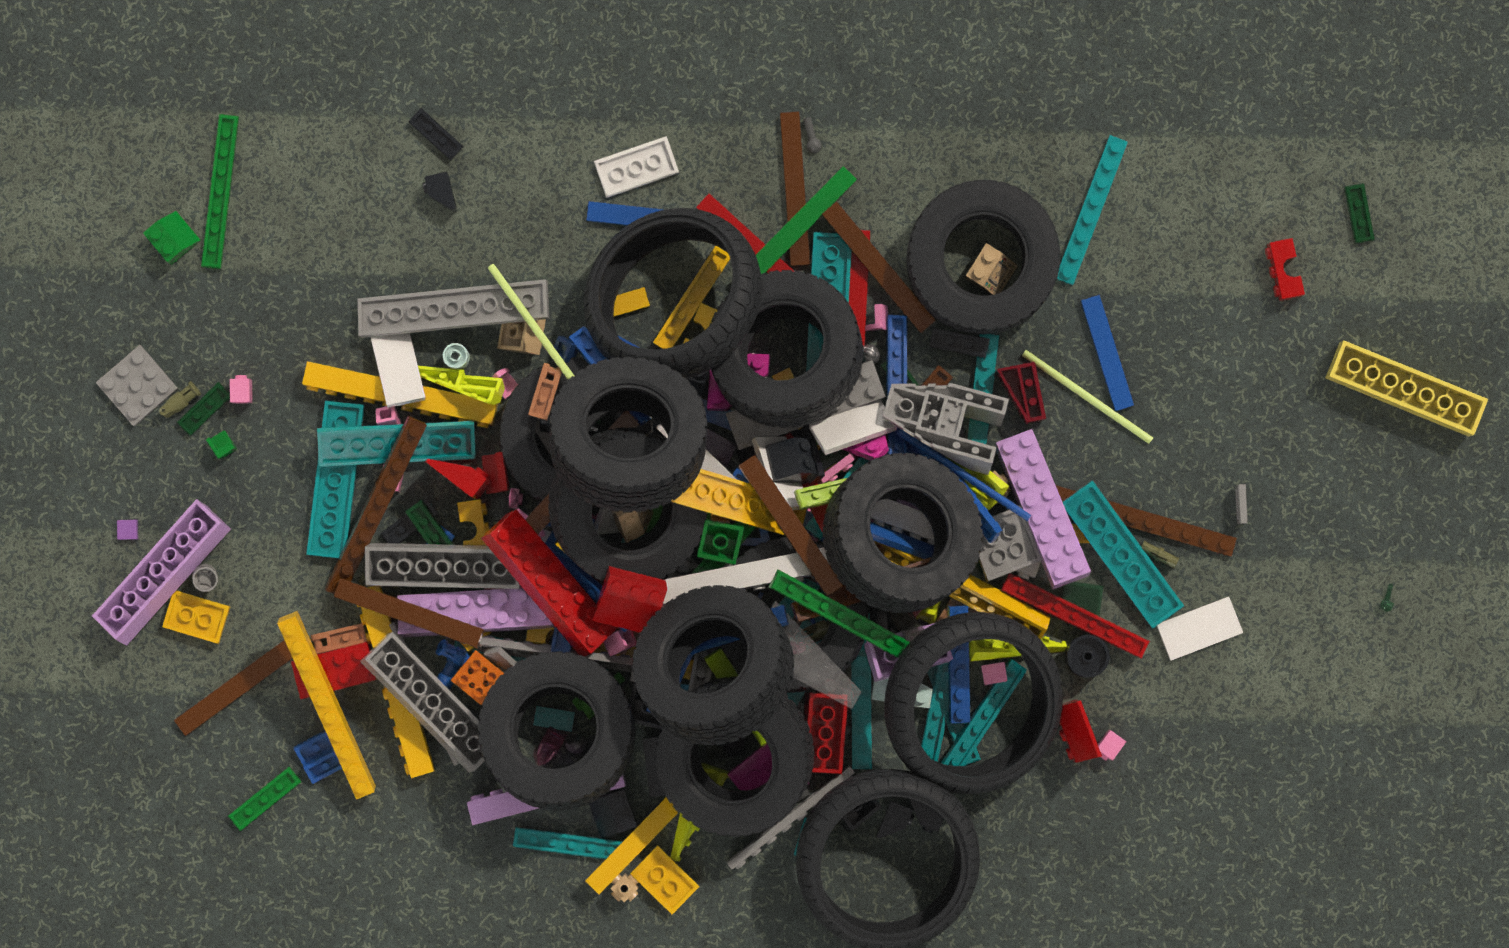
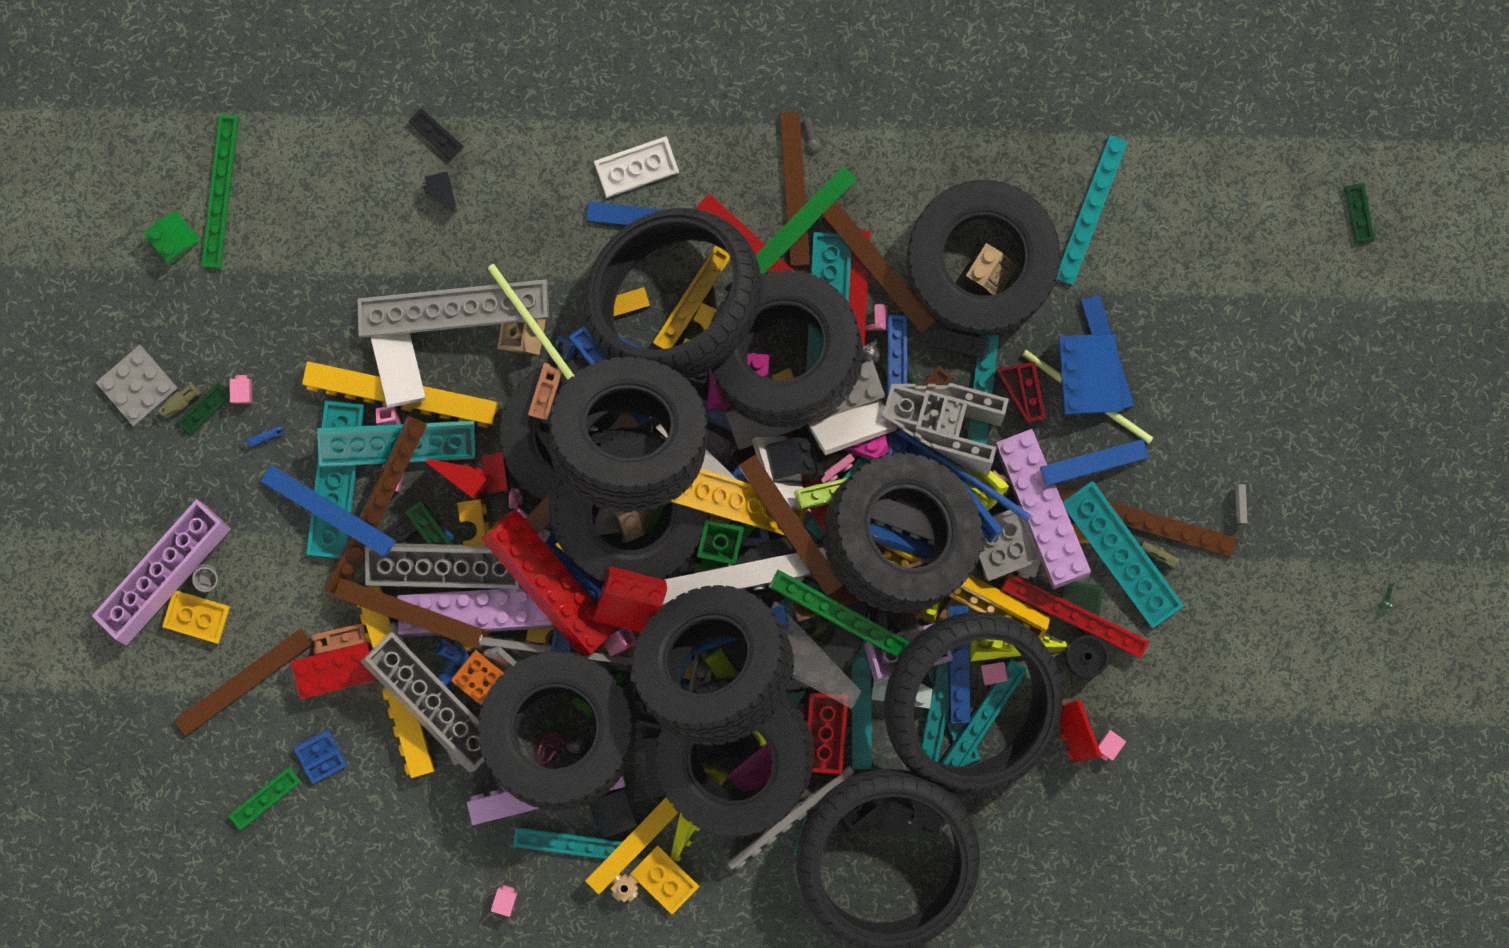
(127, 529): medium lavender tile -> none
(221, 445): green panel -> none
(265, 436): none -> blue piece
(326, 704): yellow brick -> none
(328, 511): none -> blue tile
(456, 356): light aqua wheel -> none
(481, 388): neon yellow wedge -> none
(504, 901): none -> bright pink brick
(509, 382): bright pink tile -> none
(554, 717): teal plate -> none
(1089, 374): none -> blue slope
(1093, 462): none -> blue tile
(1199, 628): white tile -> none
(1286, 286): red arch -> none
(1406, 388): light yellow brick -> none

